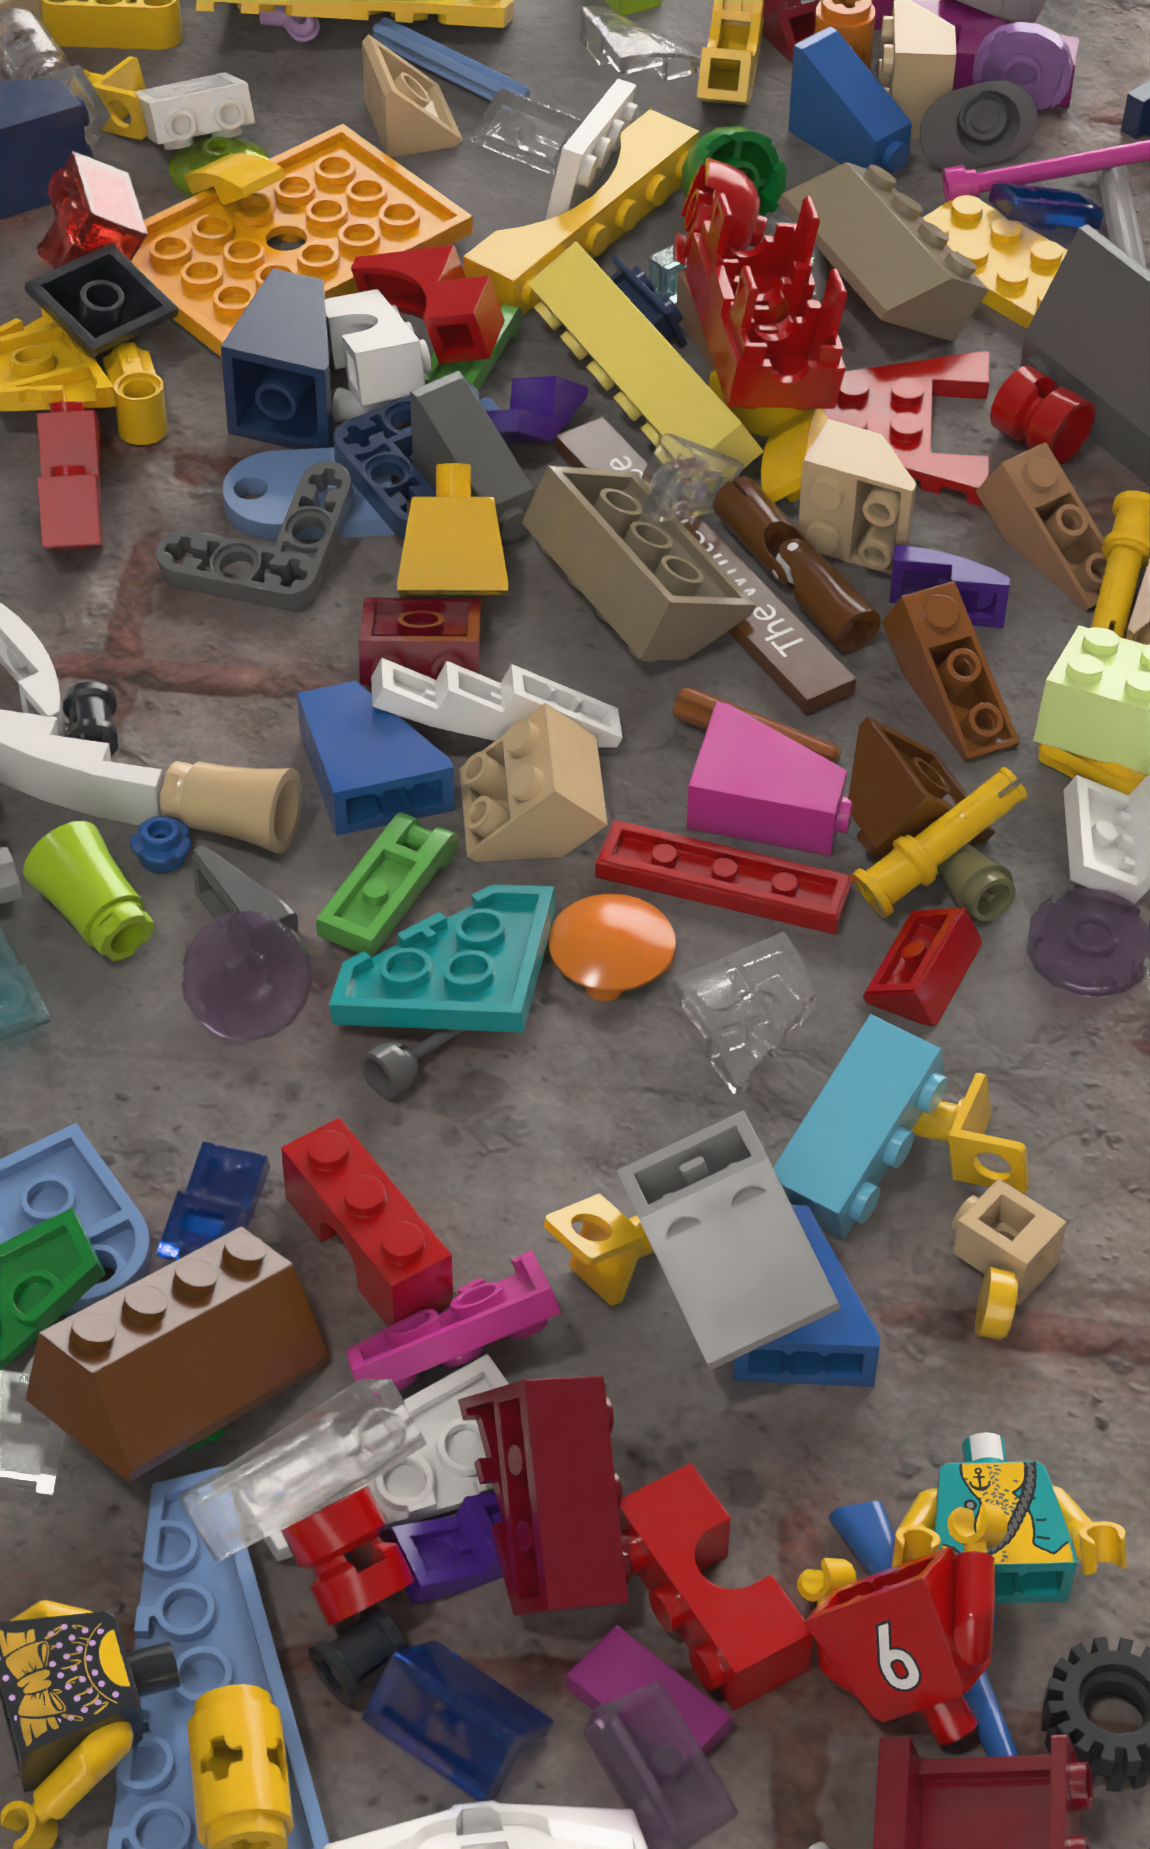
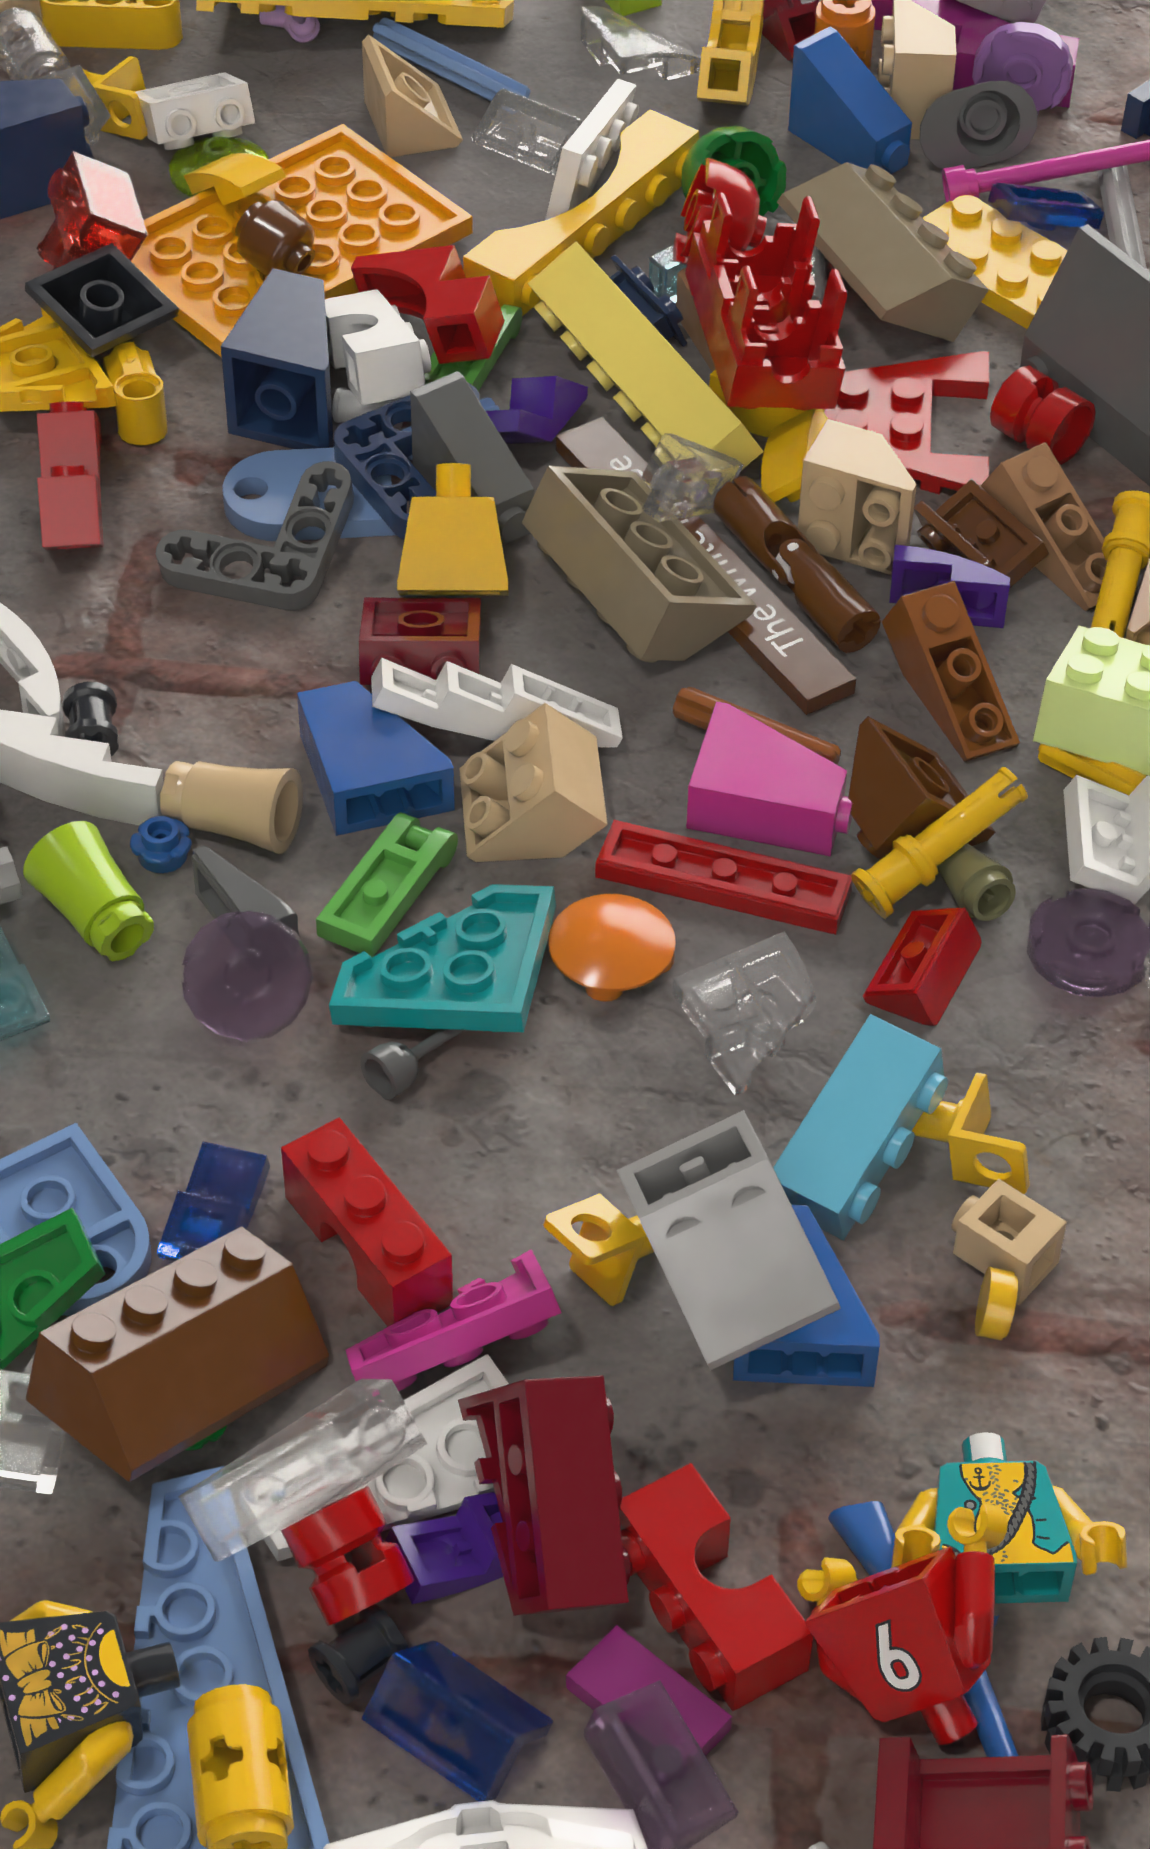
(275, 238): none -> reddish brown head
(982, 531): none -> reddish brown bracket

